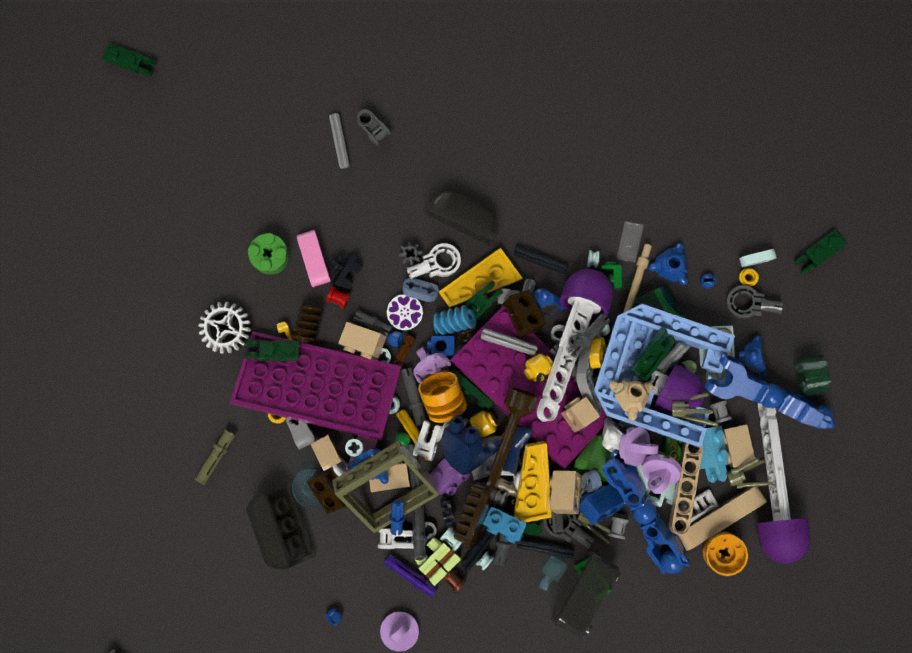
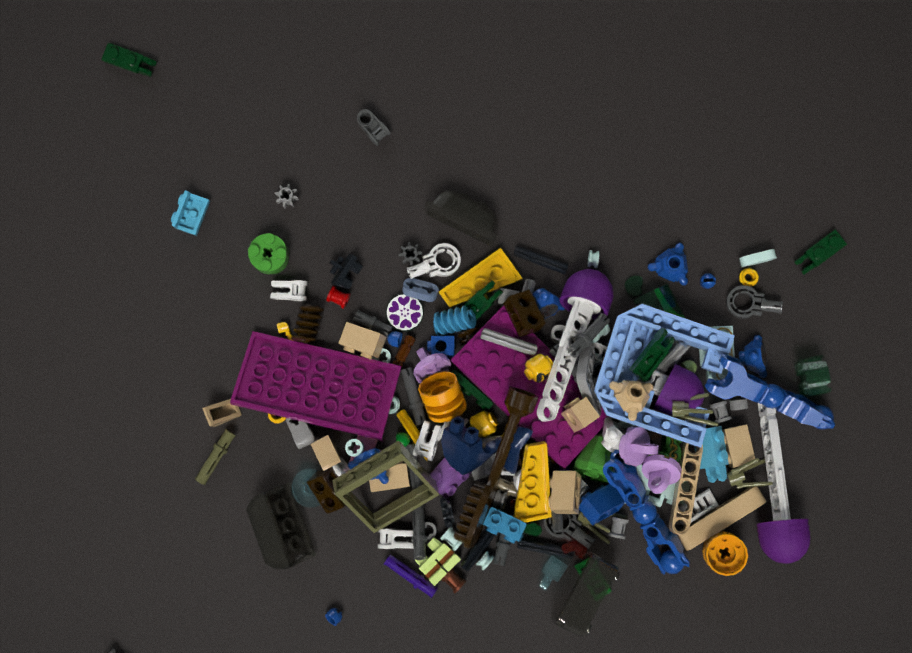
(189, 213): none -> medium azure bracket
(221, 413): none -> tan slope
(222, 335): white gear -> none
(273, 351): dark green hinge -> none
(280, 194): none -> light grey gear
(296, 293): none -> white piece
(313, 258): bright pink beam -> none
(339, 140): light grey axle -> none
(397, 517): blue axle -> none
(399, 631): lavender tile -> none
(575, 546): none -> clear red arm
(591, 481): sand blue beam -> none
(597, 352): yellow beam -> none
(616, 276): green bracket -> none
(629, 241): clear plate -> none
(642, 264): tan bar -> none
(738, 404): none -> light grey axle

